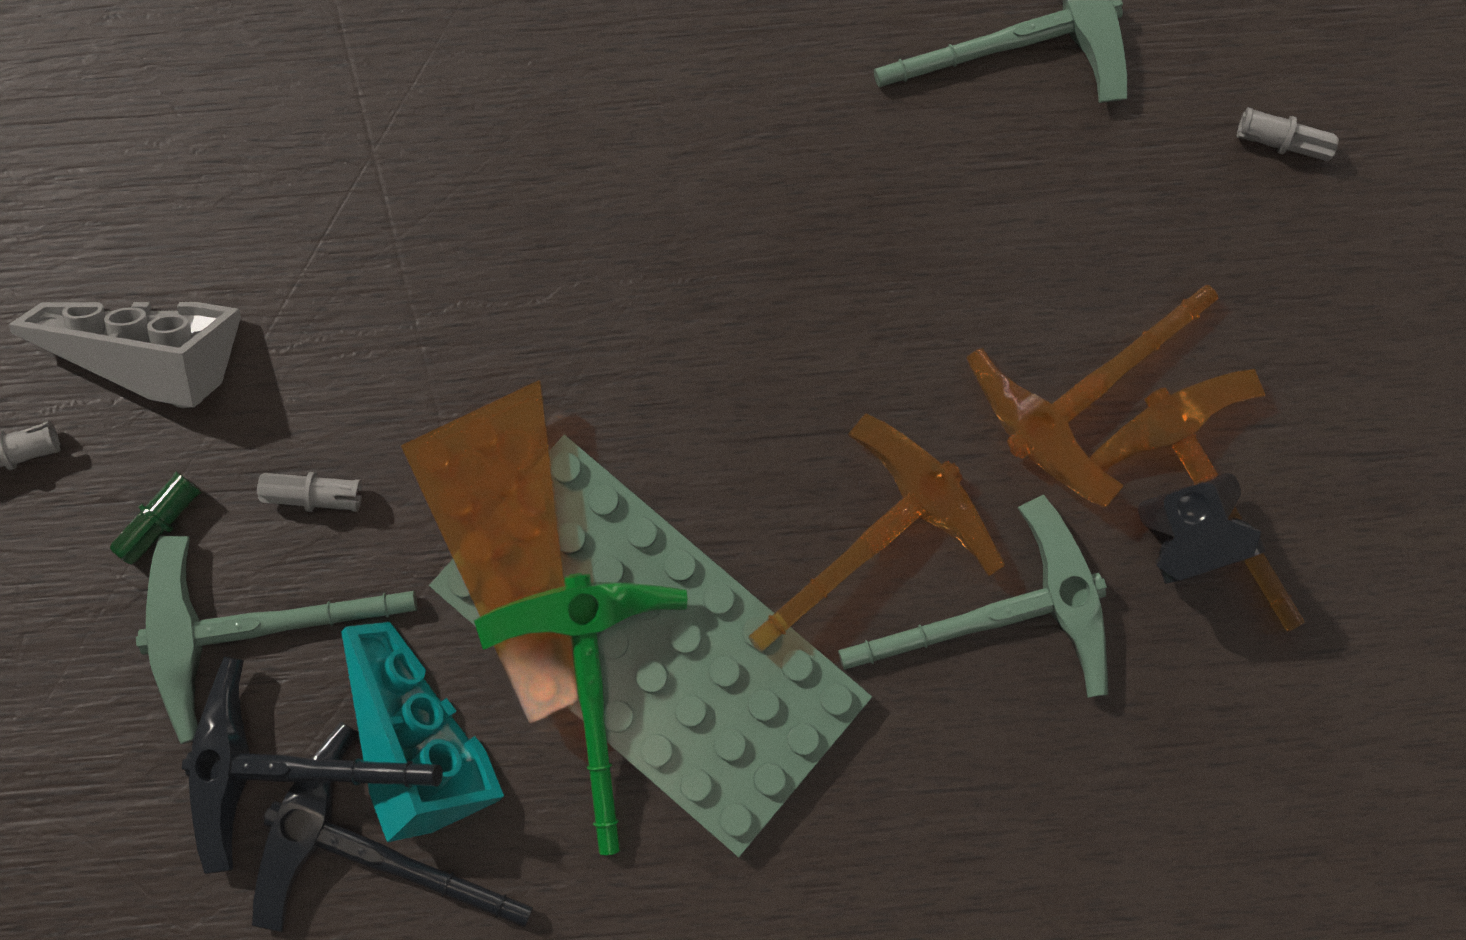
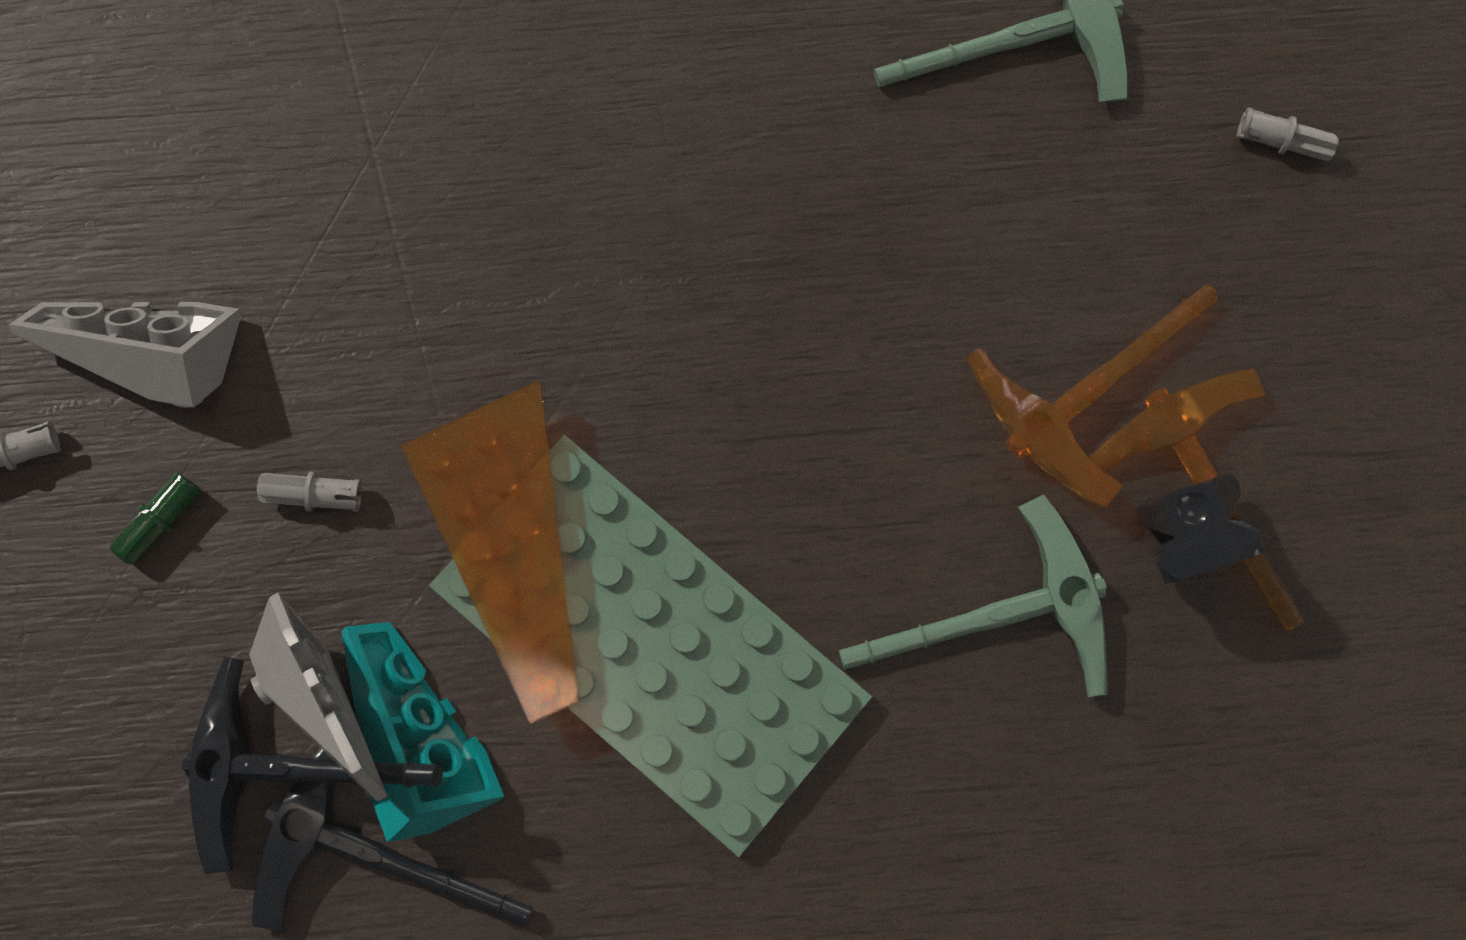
(177, 636): sand green piece -> none
(304, 684): none -> light grey wedge
(581, 612): green piece -> none
(927, 491): clear orange piece -> none

